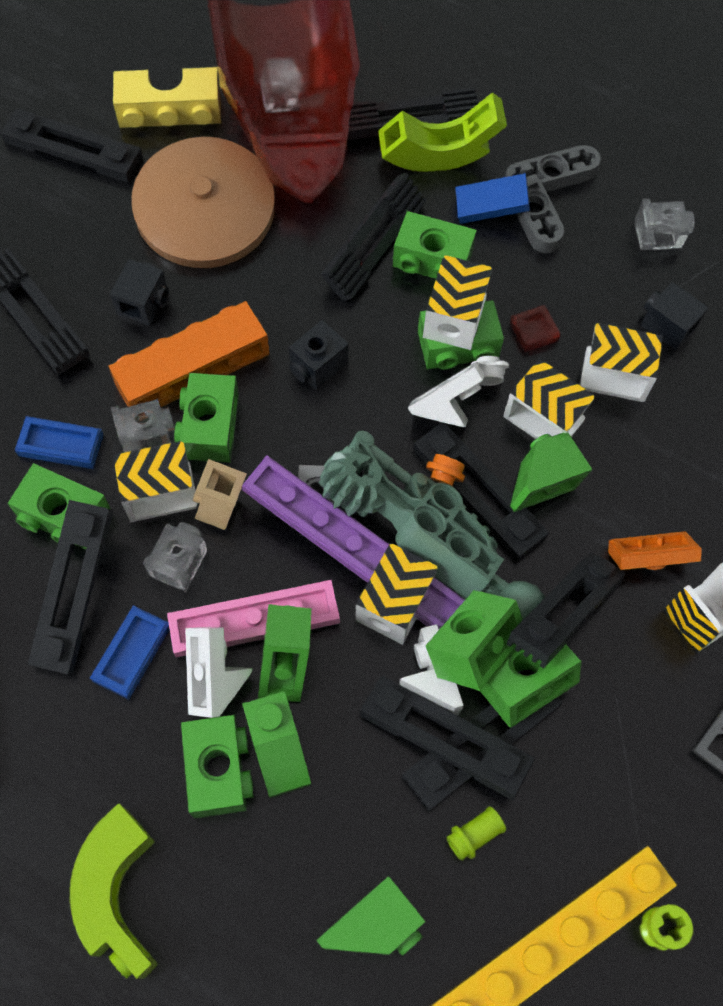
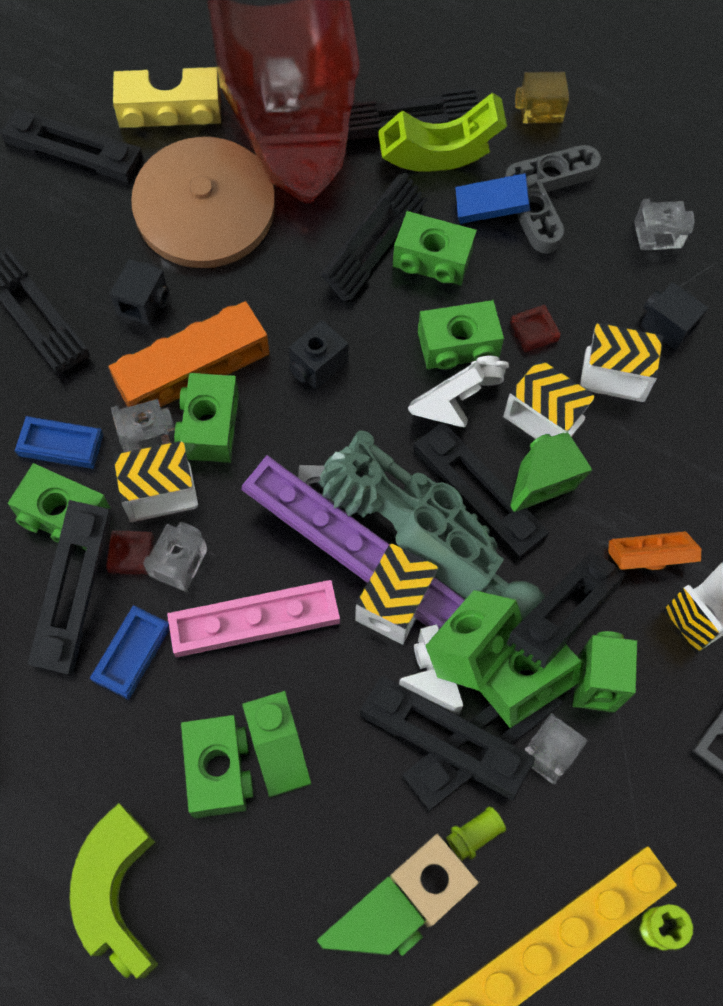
(129, 551): none -> clear red tile
(208, 680): white slope -> none
(218, 493): tan brick -> none
(285, 651): bright green slope -> none
(434, 905): none -> tan piece
(446, 469): orange plate -> none
(456, 302): piece -> none
(542, 97): none -> clear yellow brick
(554, 748): none -> clear brick
(606, 672): none -> bright green brick

